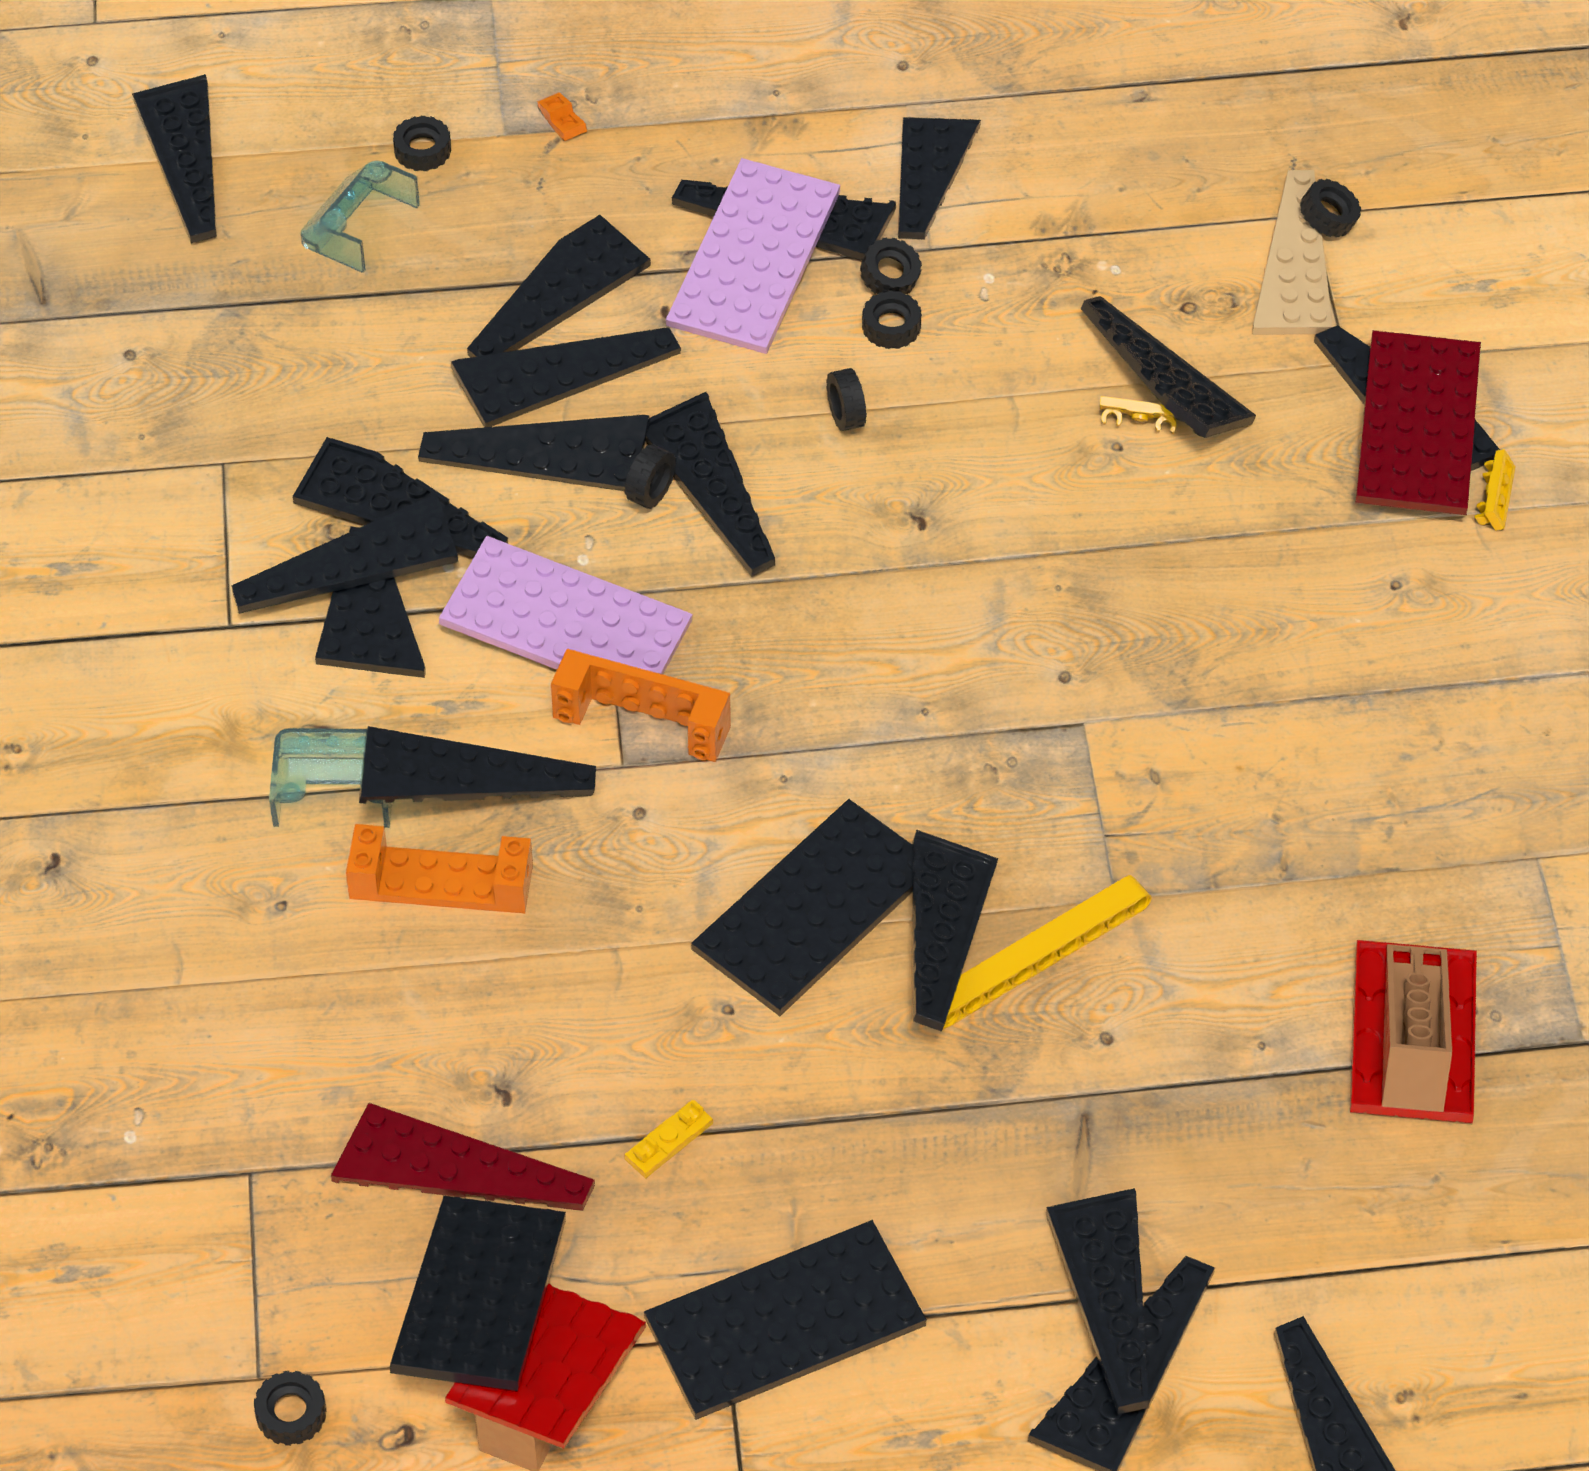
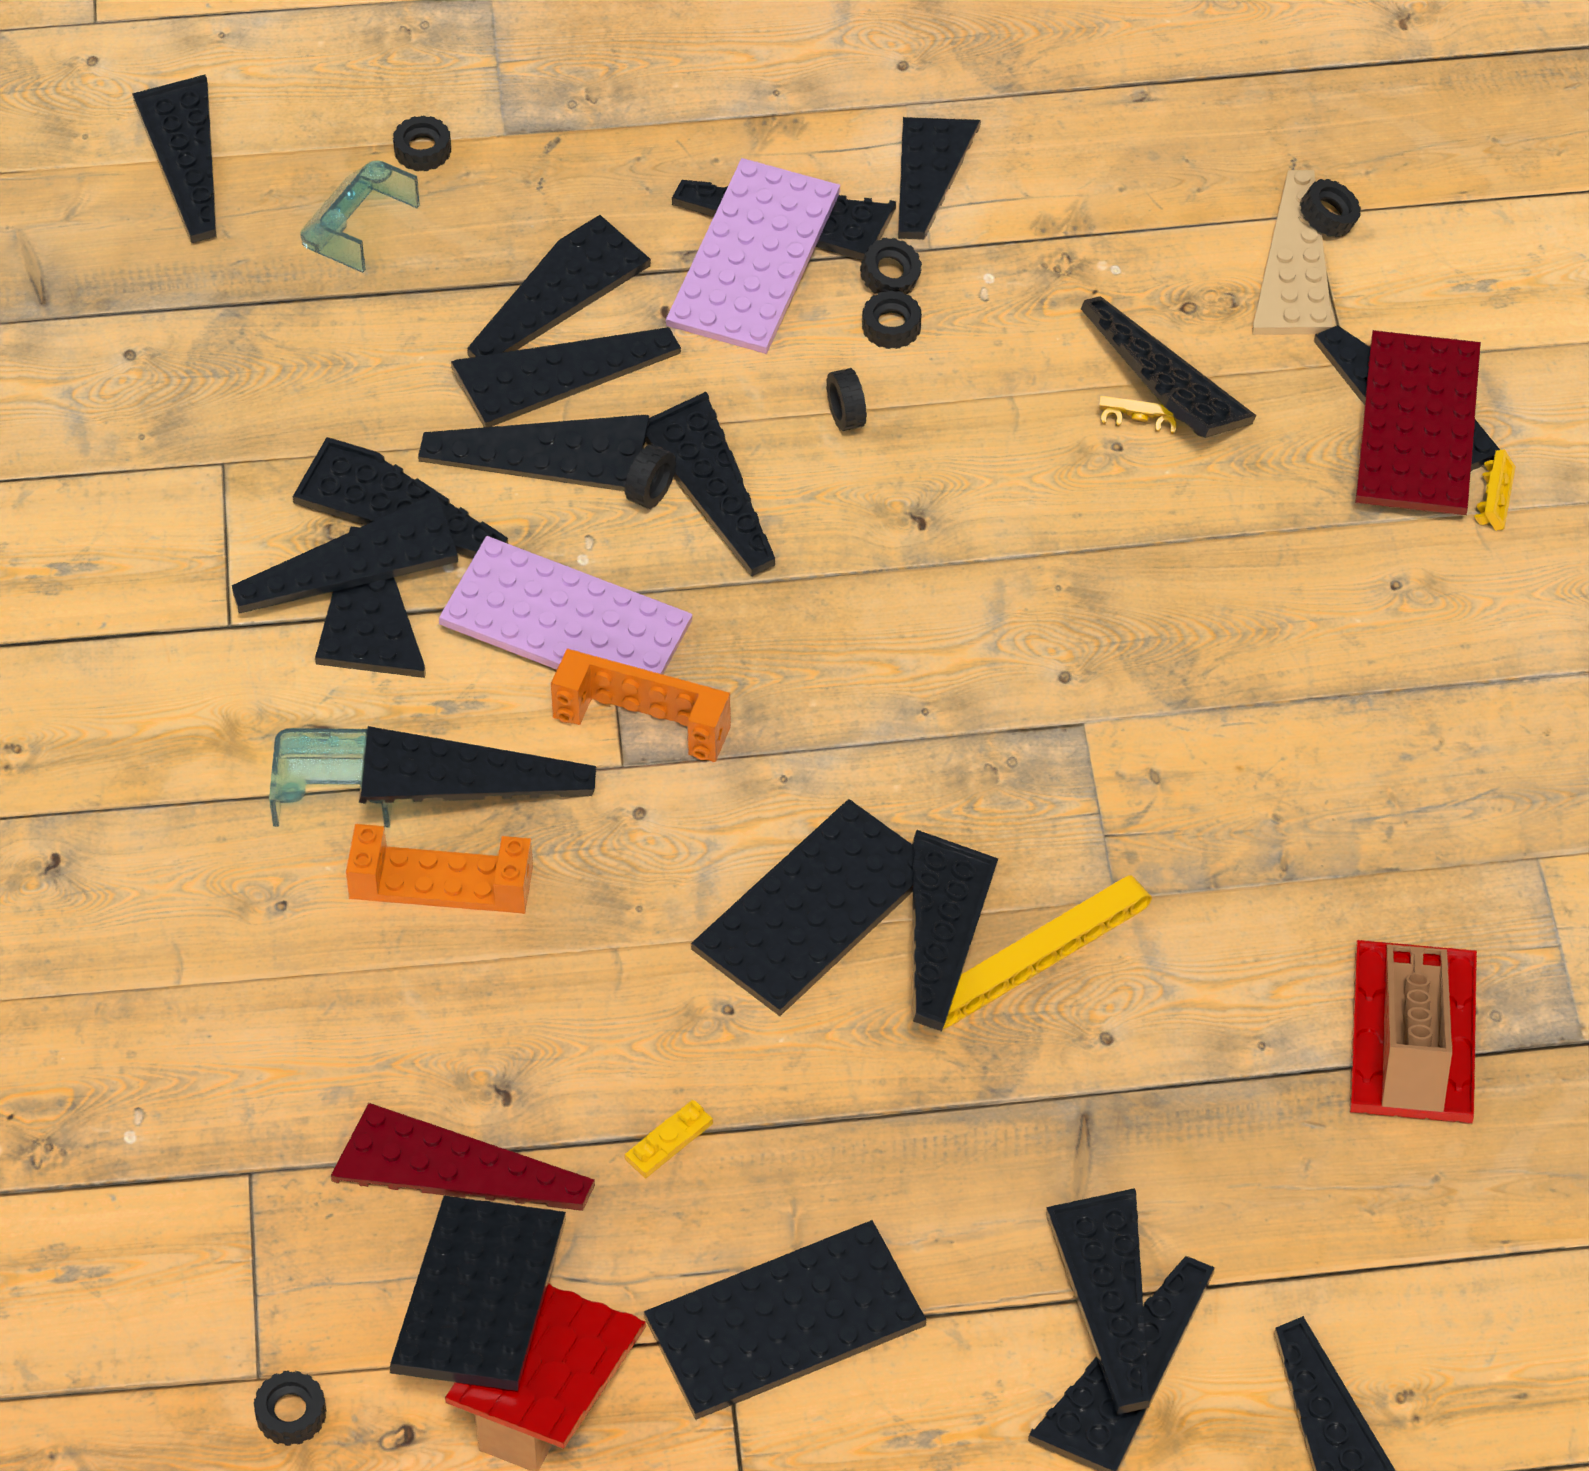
(560, 116): orange slope -> none

